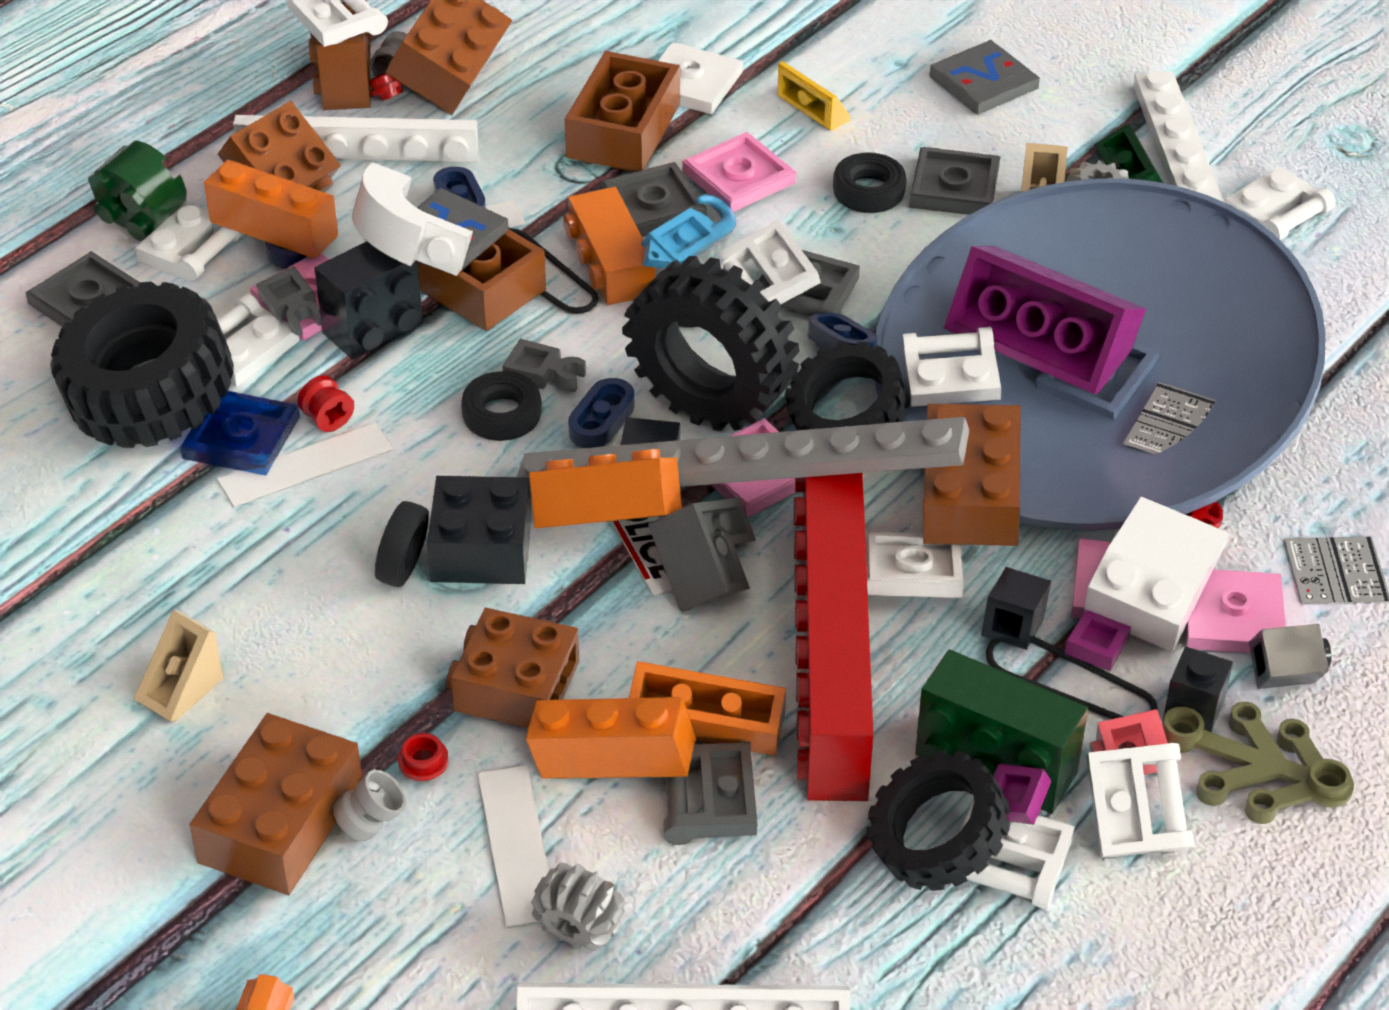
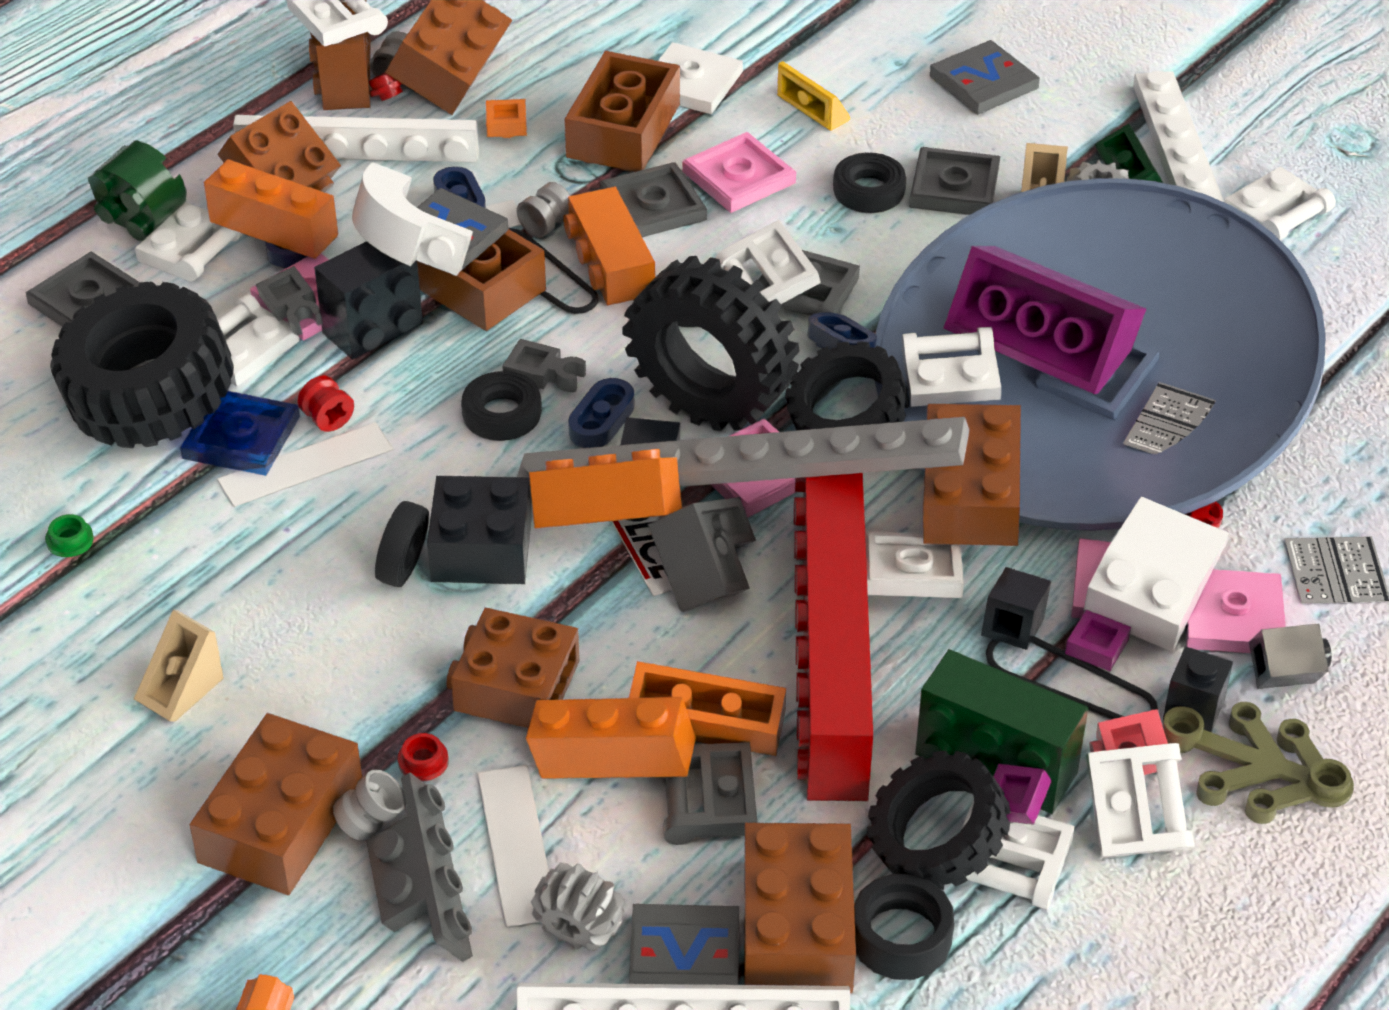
(69, 536): none -> green plate
(417, 872): none -> dark grey bracket
(506, 118): none -> orange plate
(547, 206): none -> light grey wheel
(684, 944): none -> dark grey tile
(687, 234): dark azure plate -> none
(799, 905): none -> dark orange brick
(908, 893): none -> black tyre

